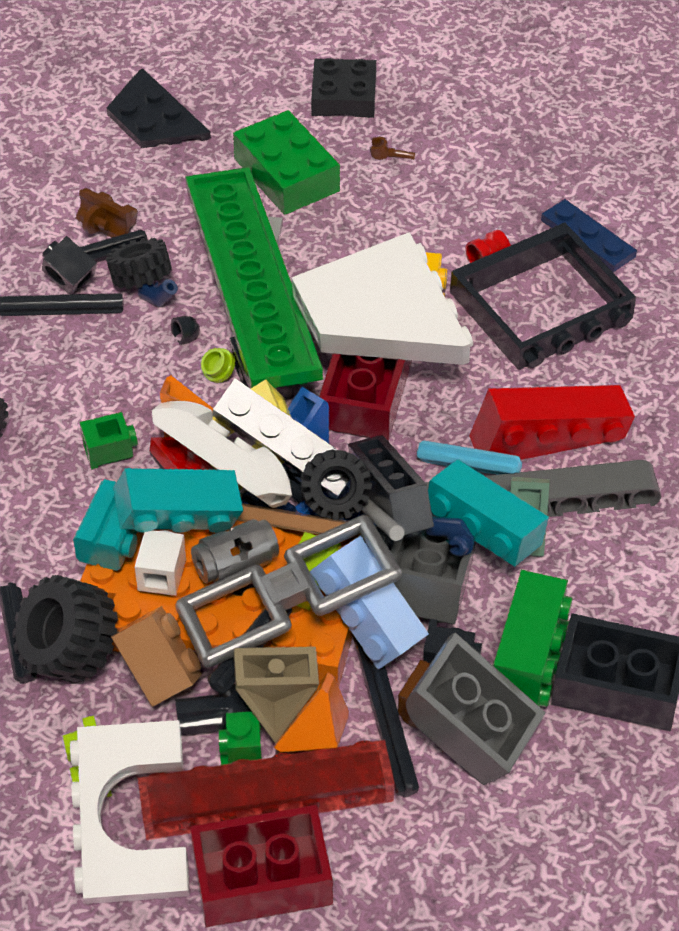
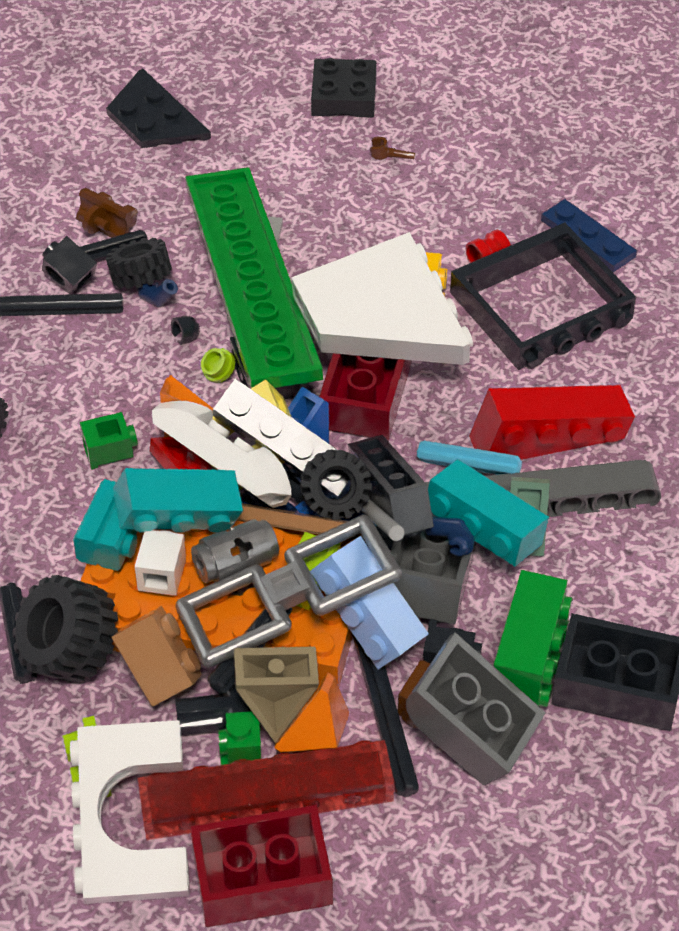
(287, 162): green brick -> none

